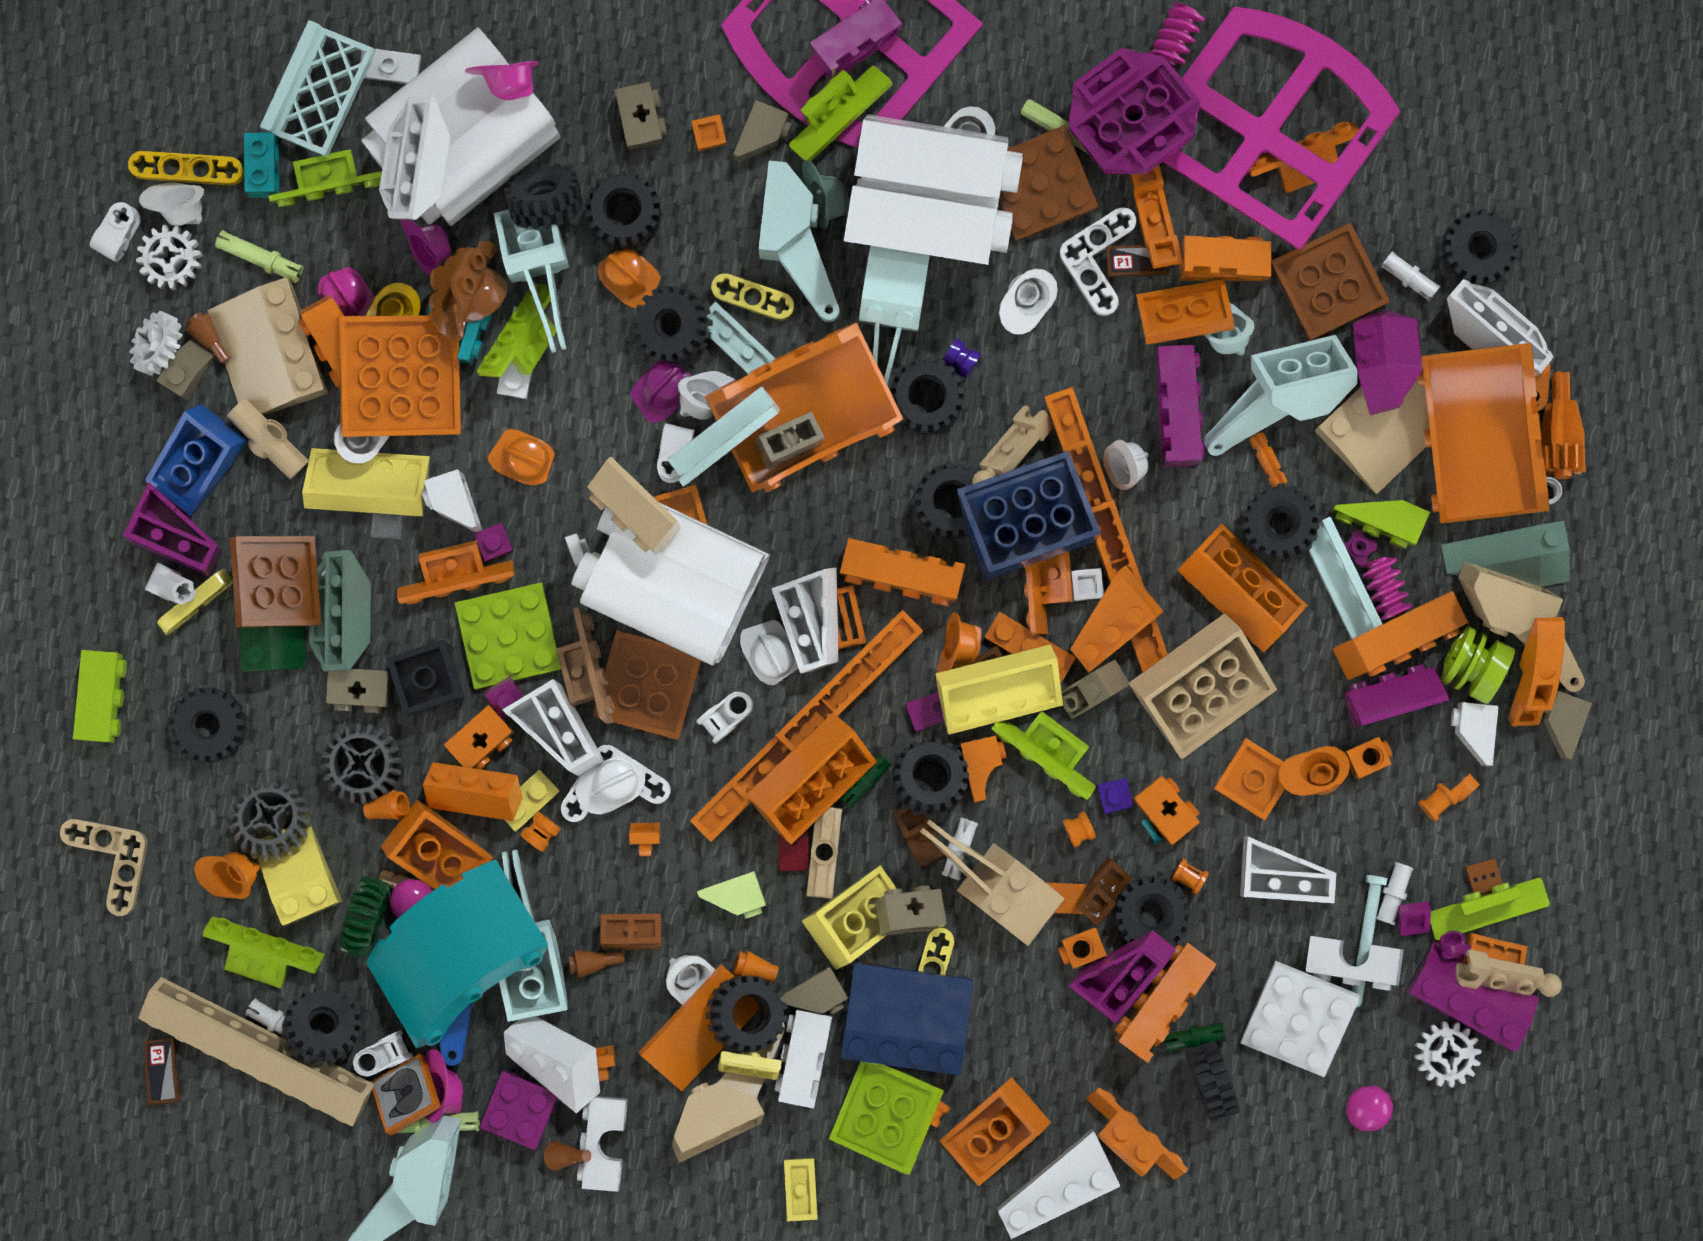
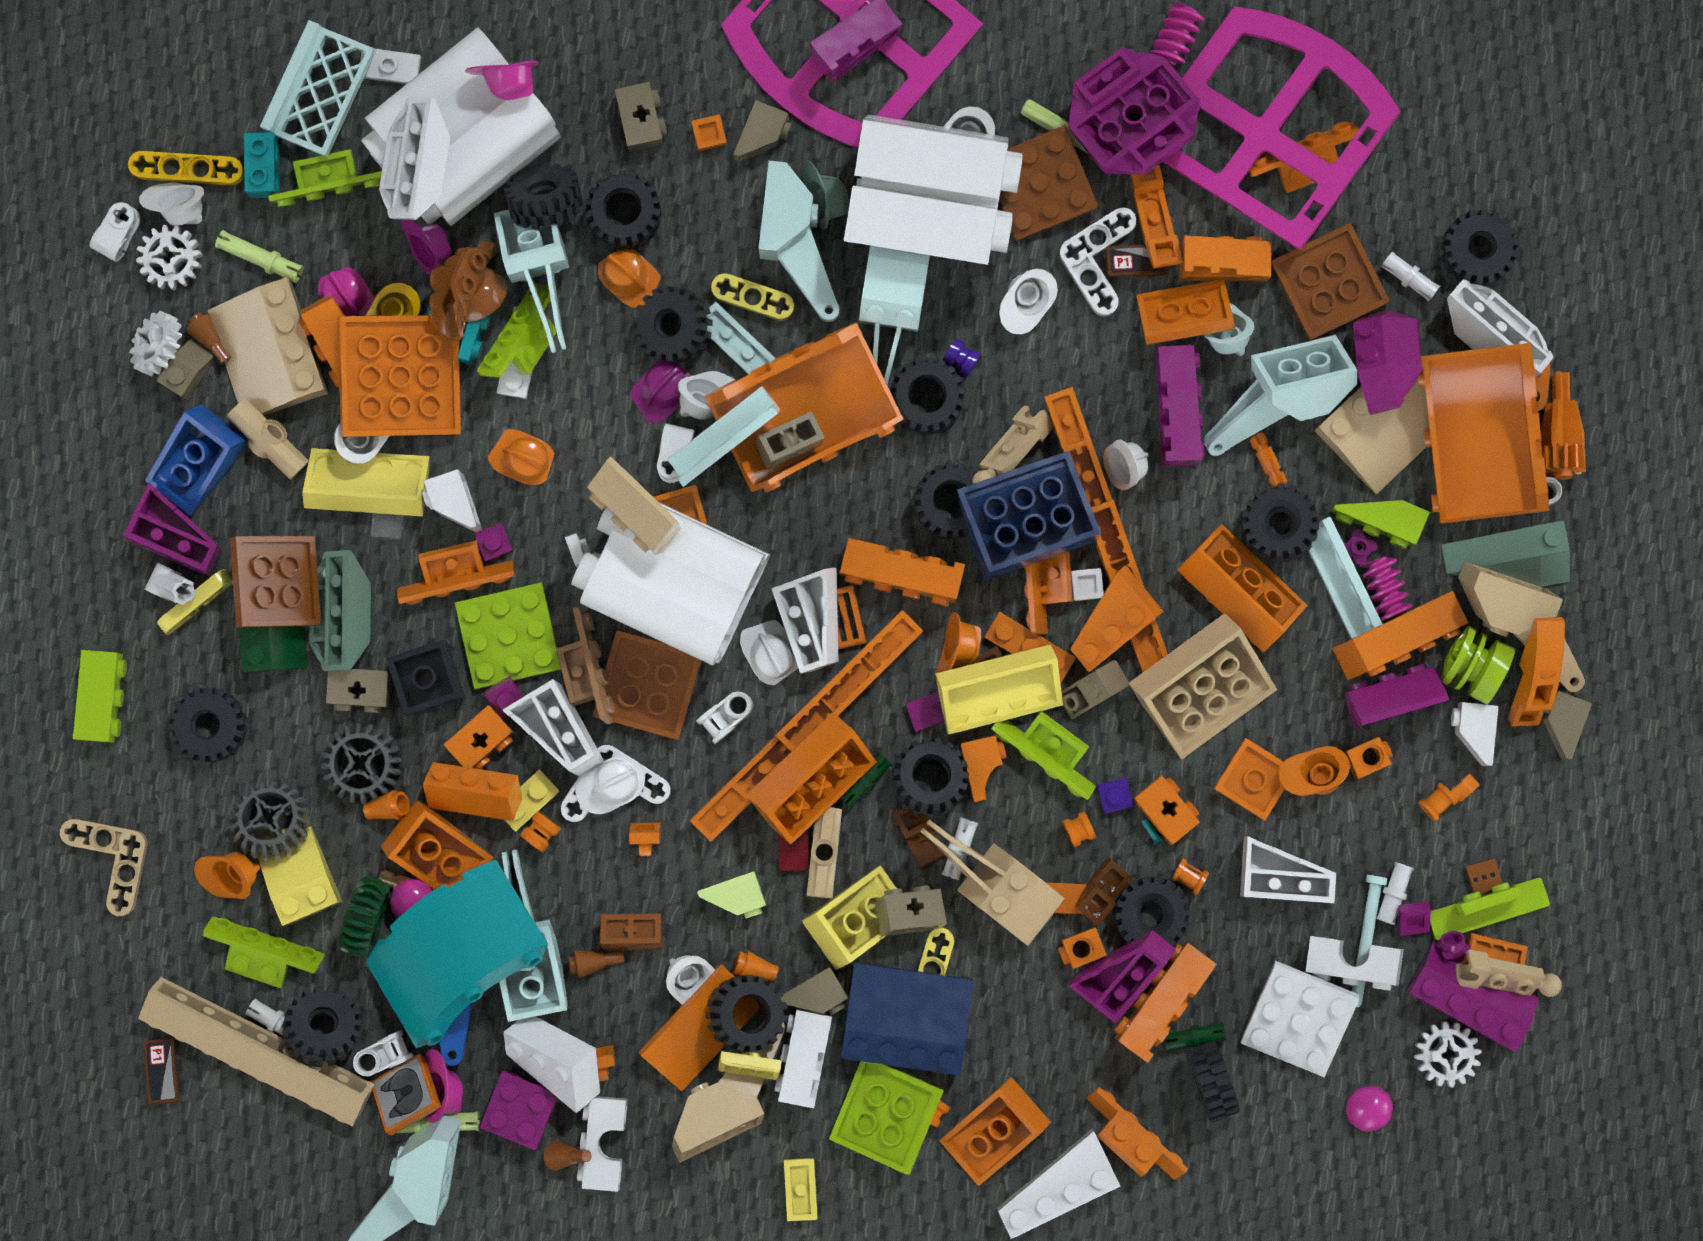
(836, 109): lime bracket -> none

